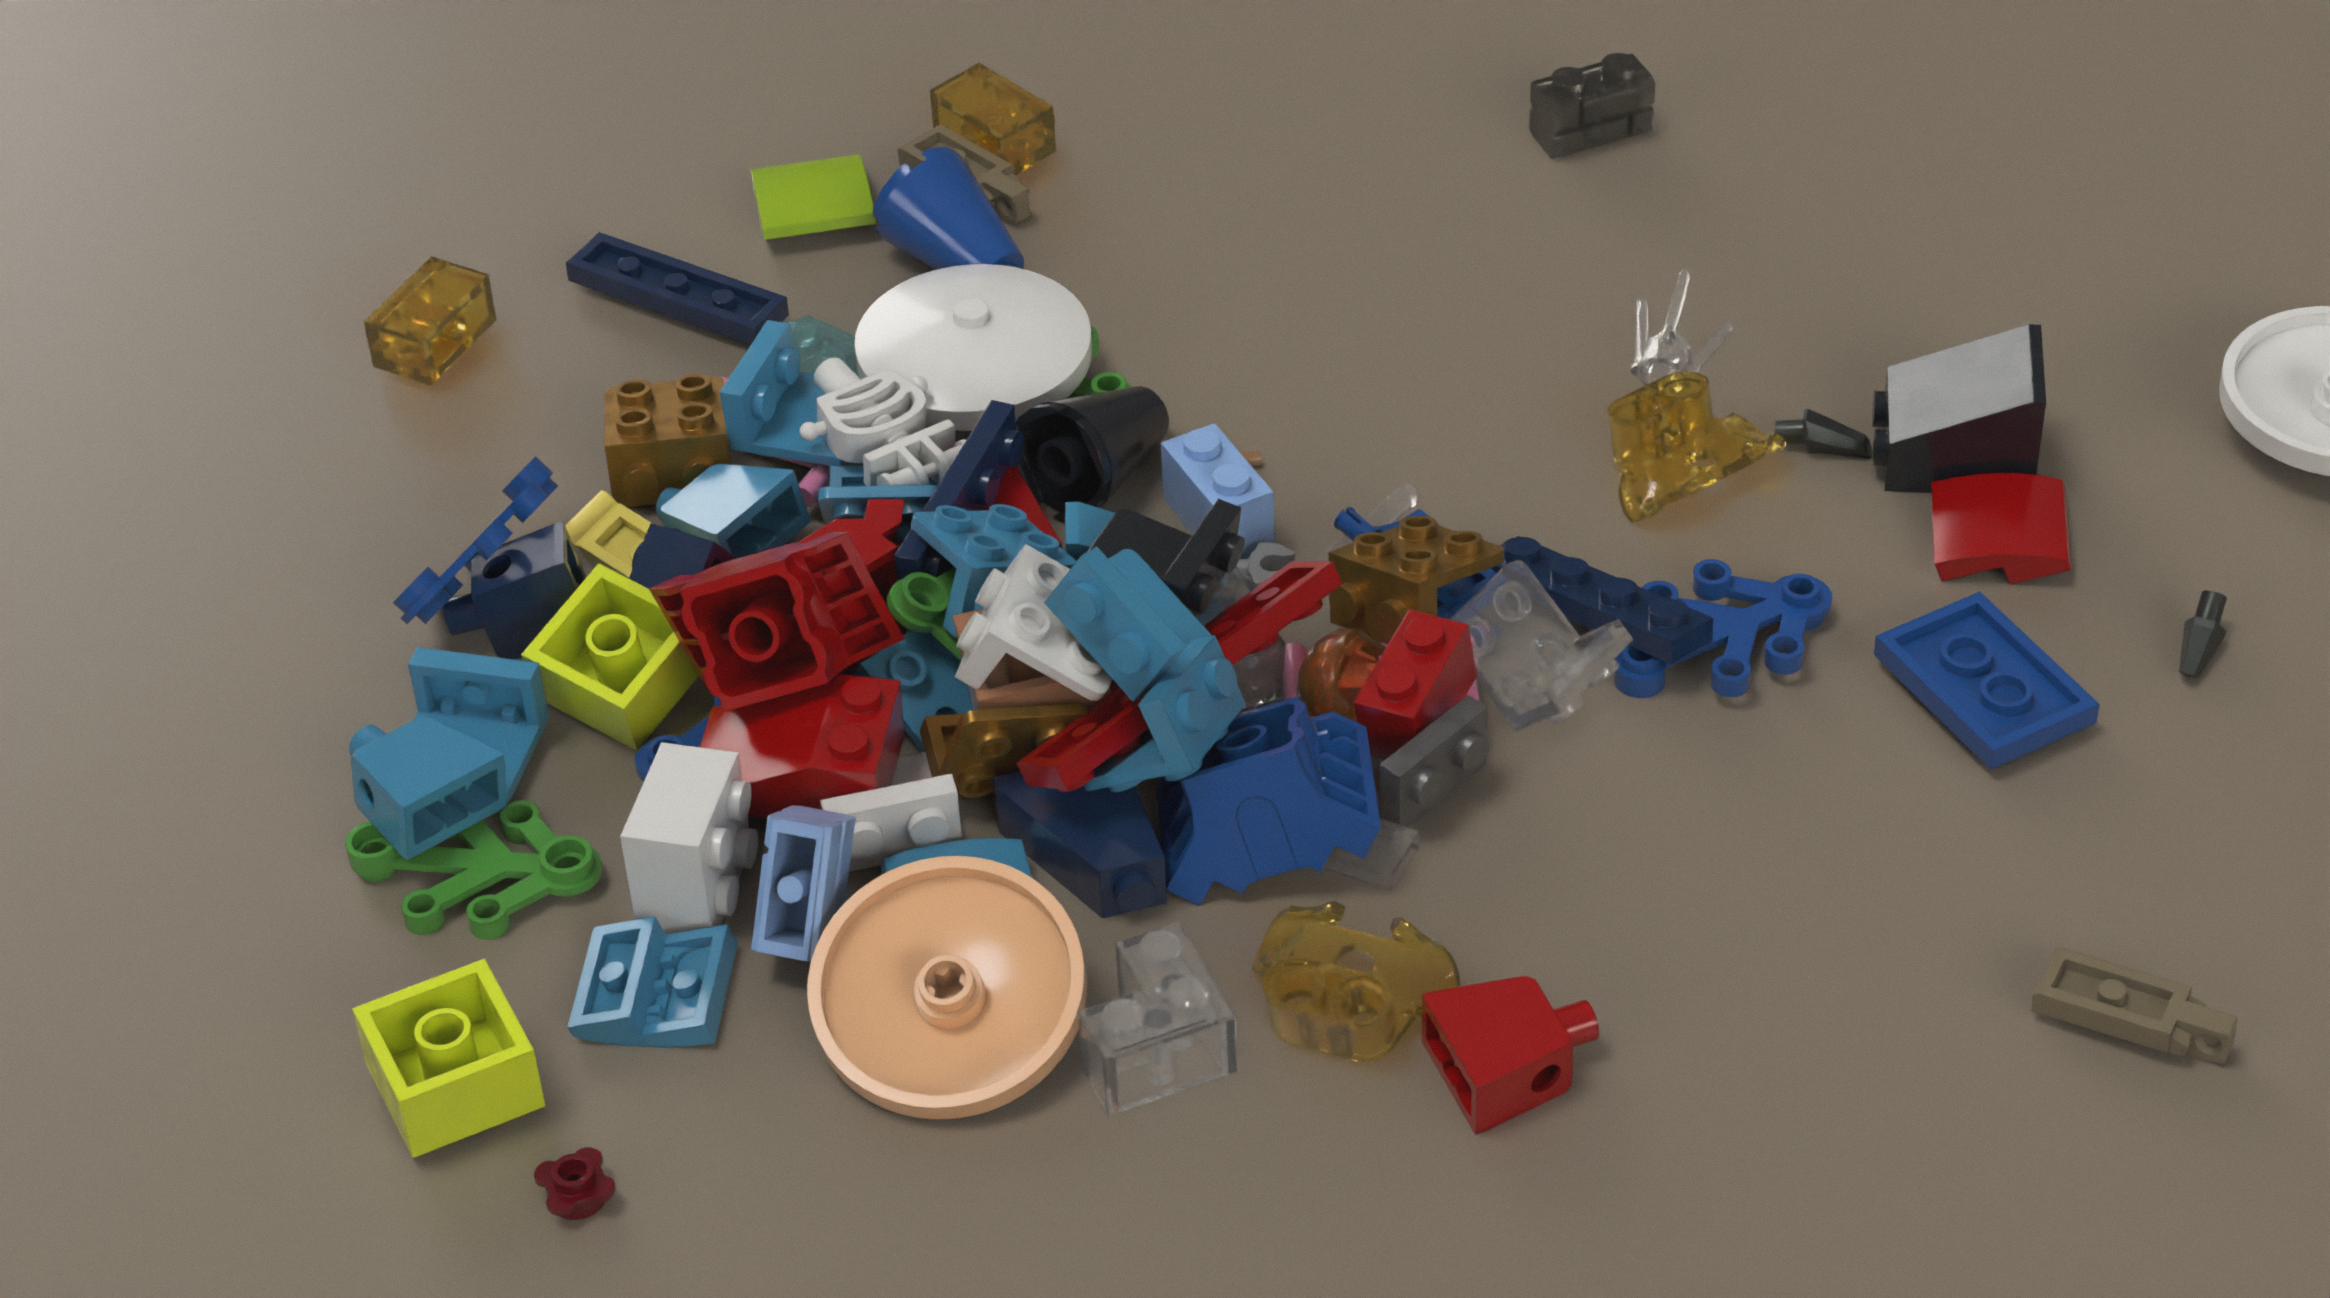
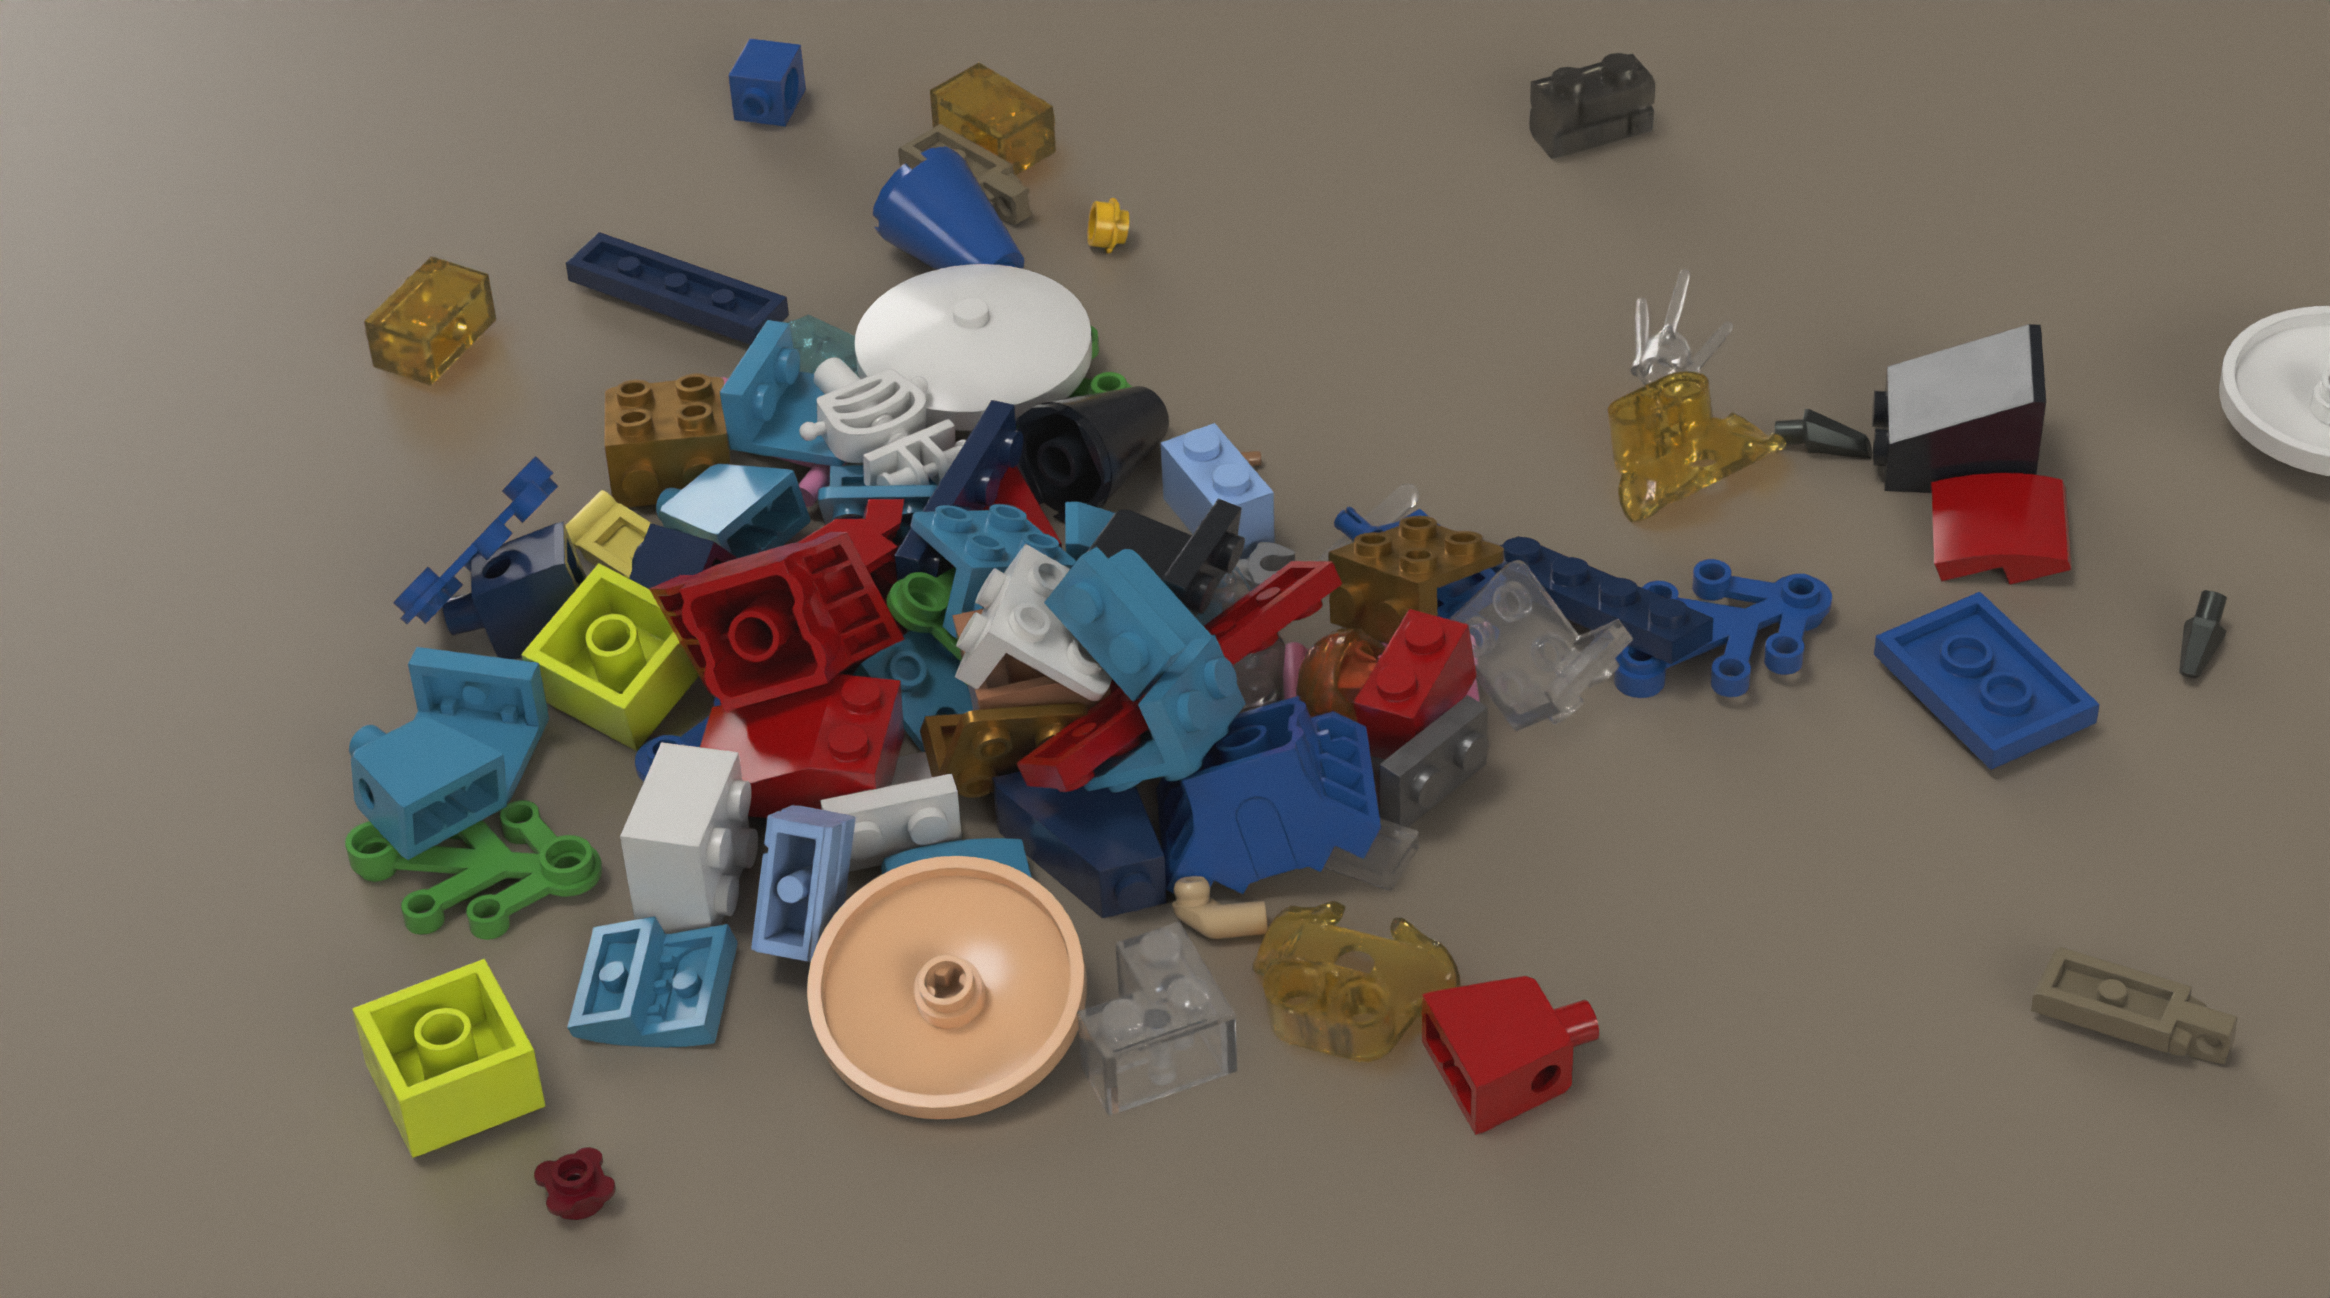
(767, 82): none -> blue brick
(812, 196): lime slope -> none
(1107, 225): none -> yellow plate
(1212, 918): none -> tan arm

